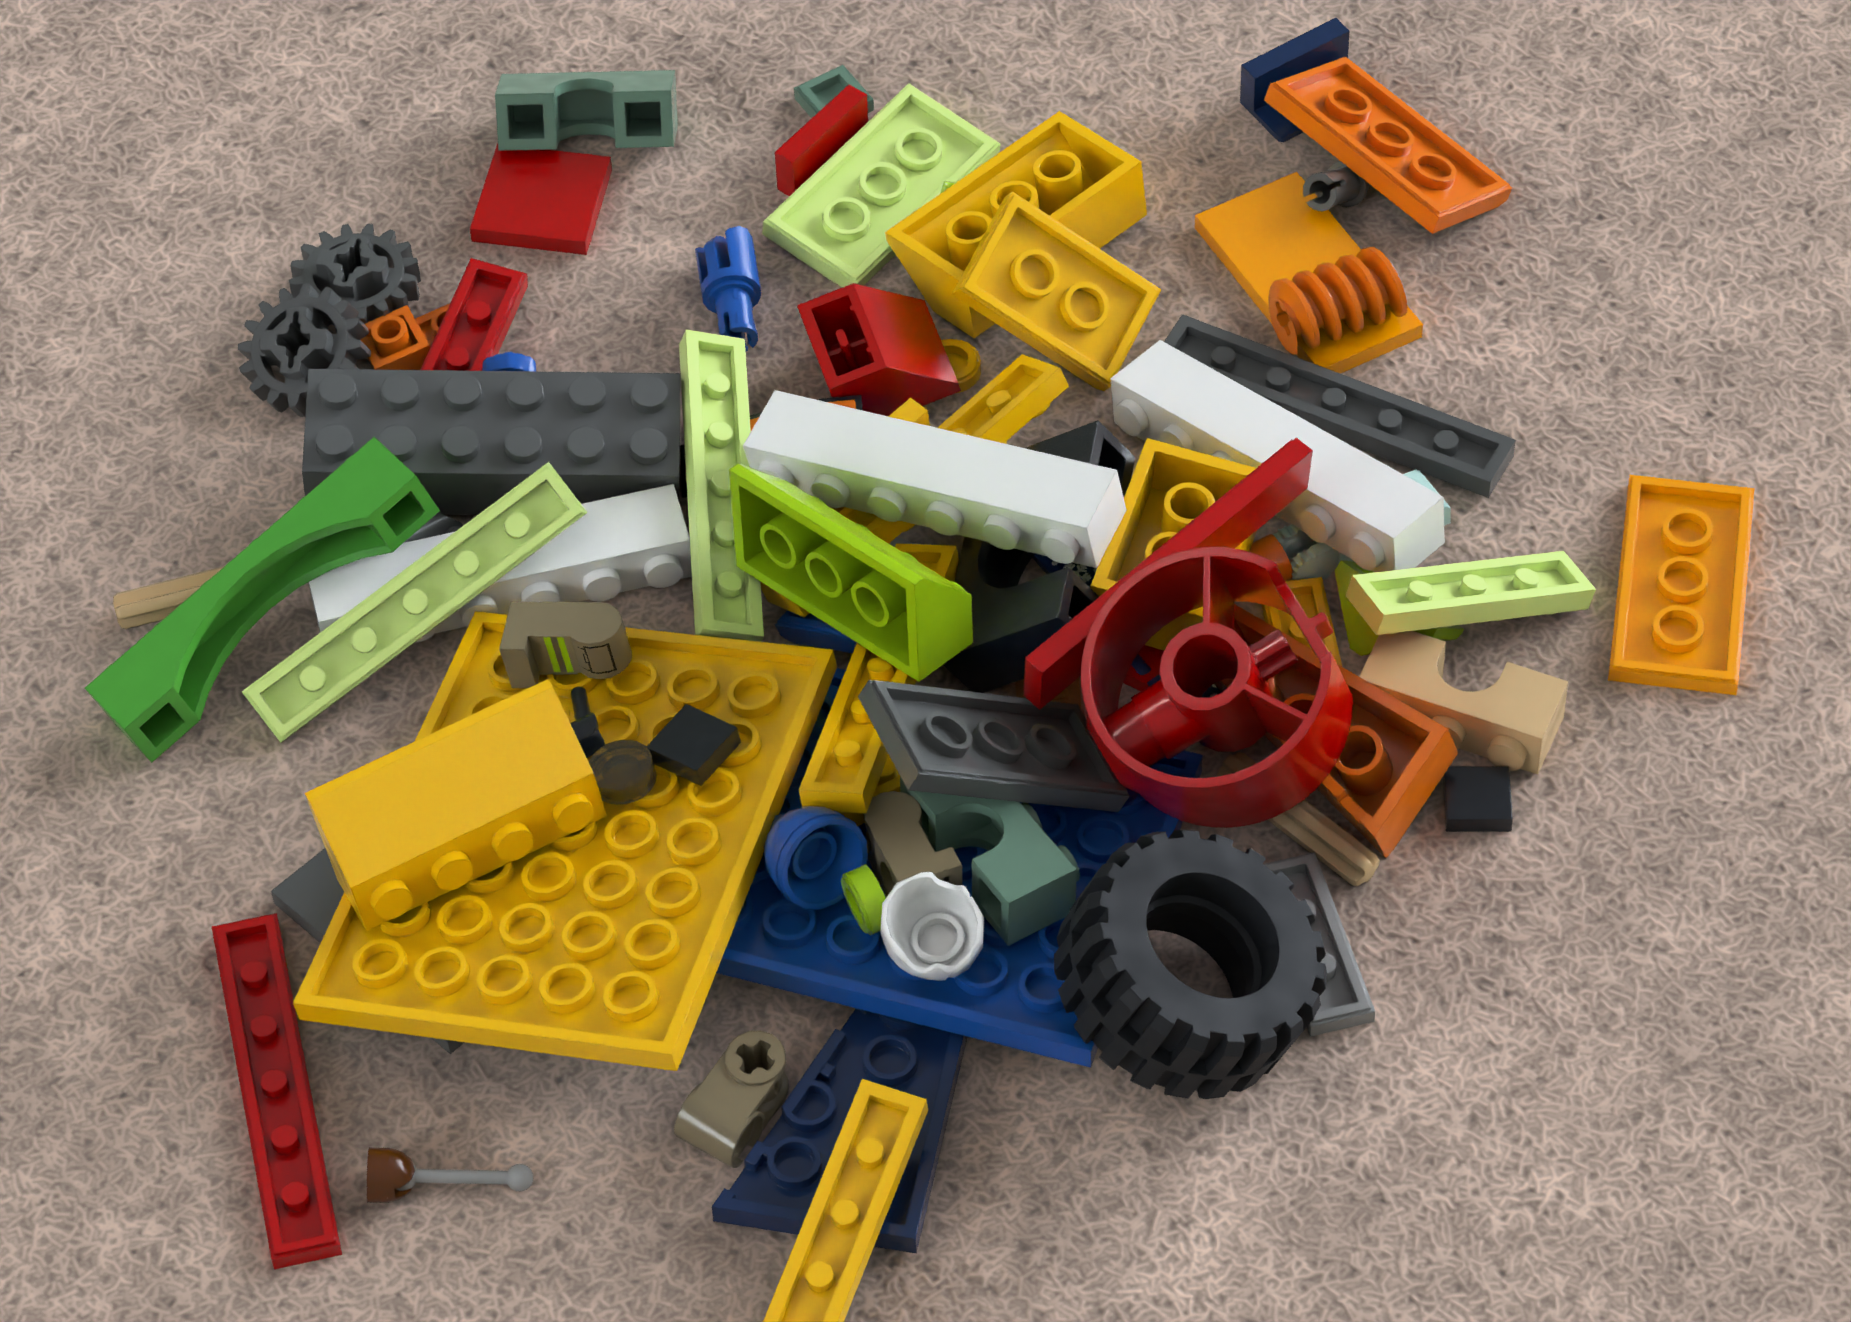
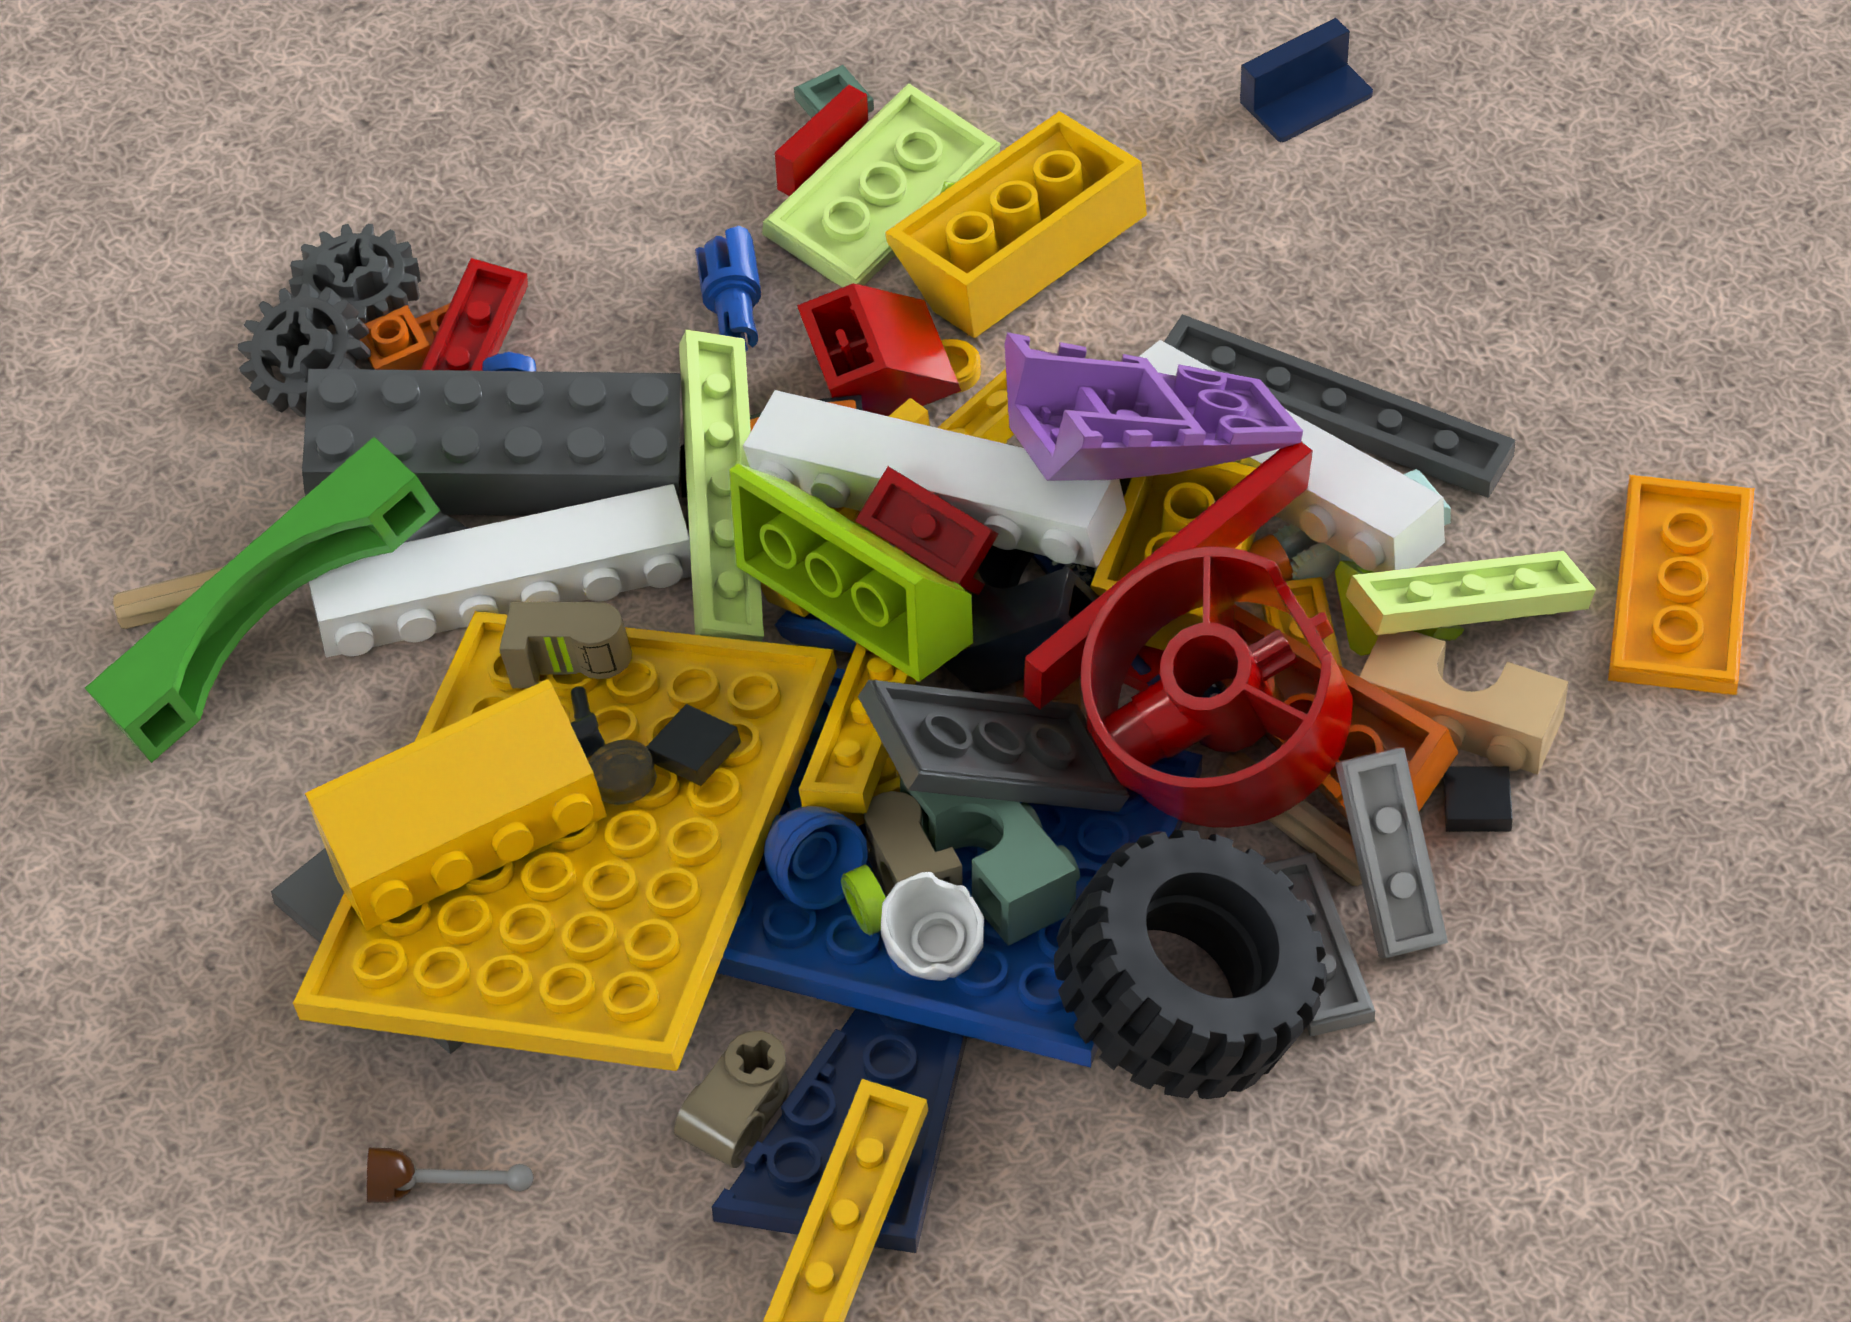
(276, 1092): red tile -> none
(414, 602): yellowish green tile -> none
(541, 200): red tile -> none
(545, 108): sand green arch -> none
(927, 528): none -> red panel
(1056, 292): yellow tile -> none
(1129, 420): none -> medium lavender wedge
(1275, 236): light orange tile -> none
(1333, 295): orange piece -> none
(1335, 187): dark grey pin -> none
(1388, 144): orange tile -> none
(1391, 852): none -> light grey tile

